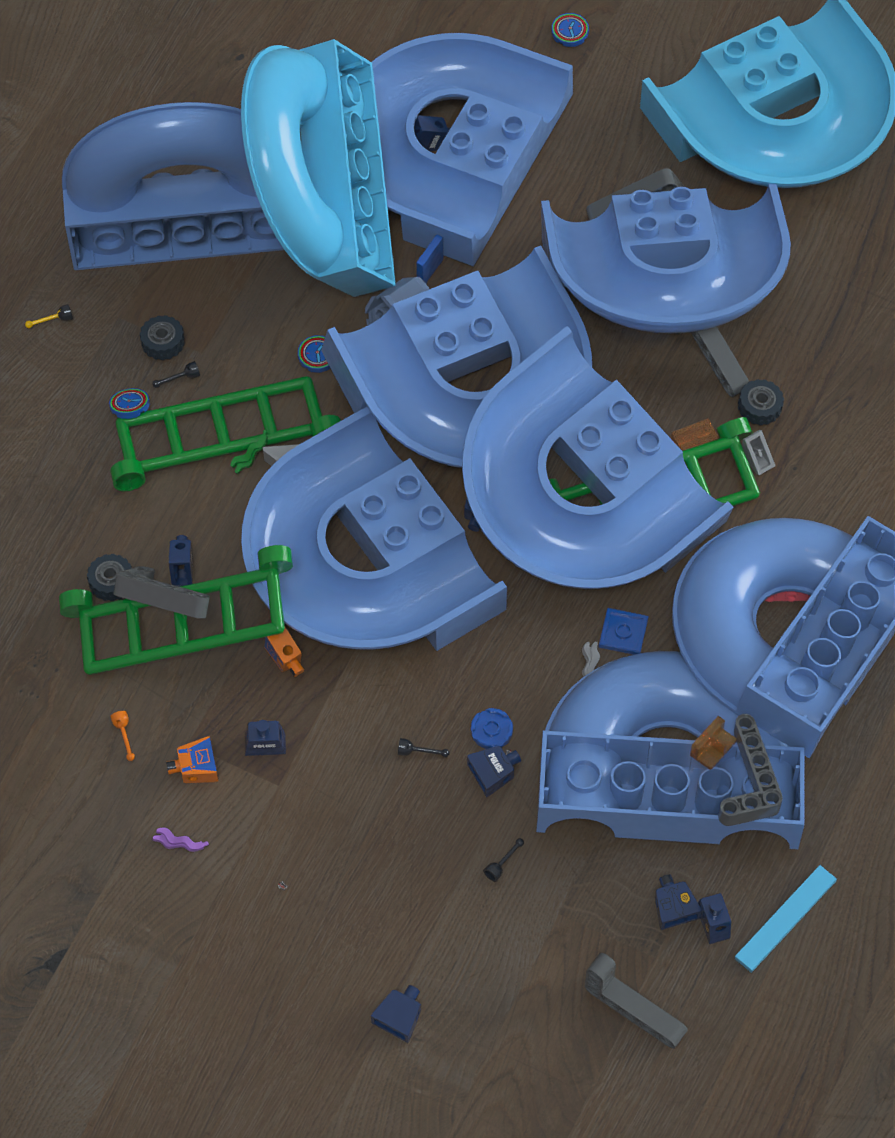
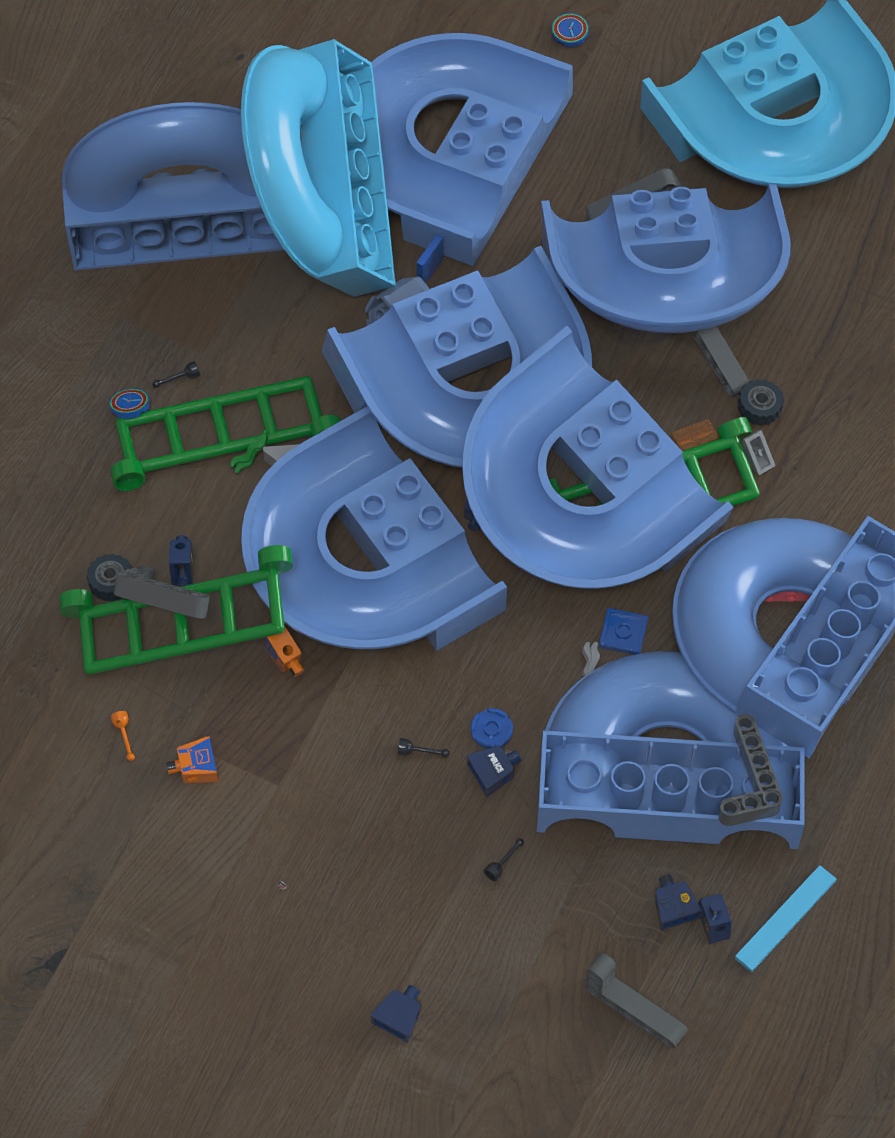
(63, 313): hinge -> none
(153, 341): black wheel -> none
(170, 841): medium lavender hair -> none
(264, 738): dark blue torso -> none
(311, 356): tile -> none
(430, 131): dark blue torso -> none
(712, 744): clear orange panel -> none

